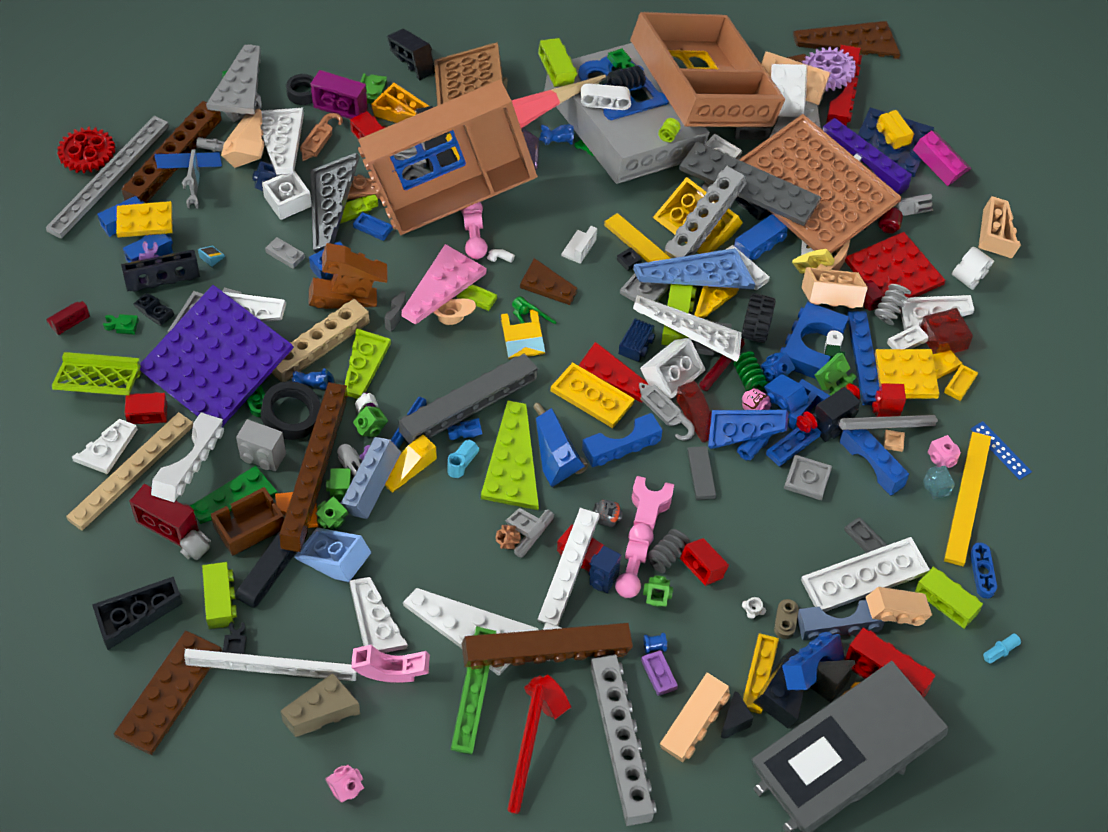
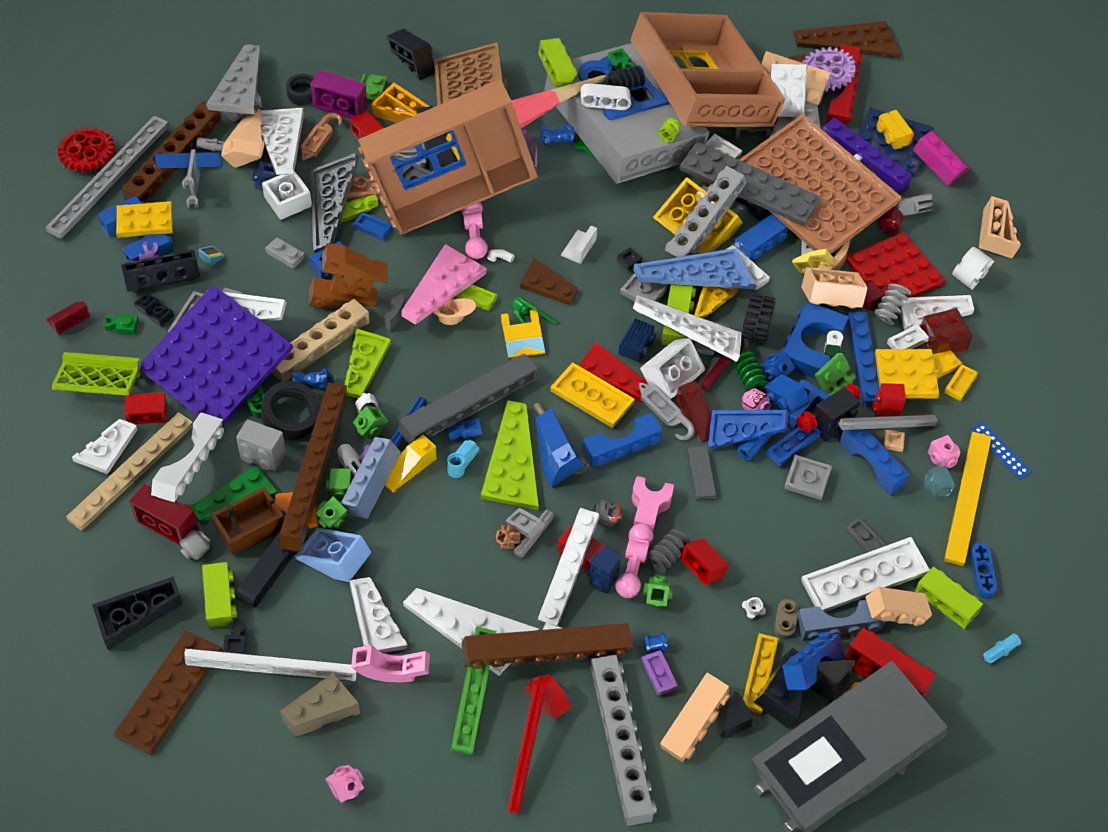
(634, 239): yellow tile -> none

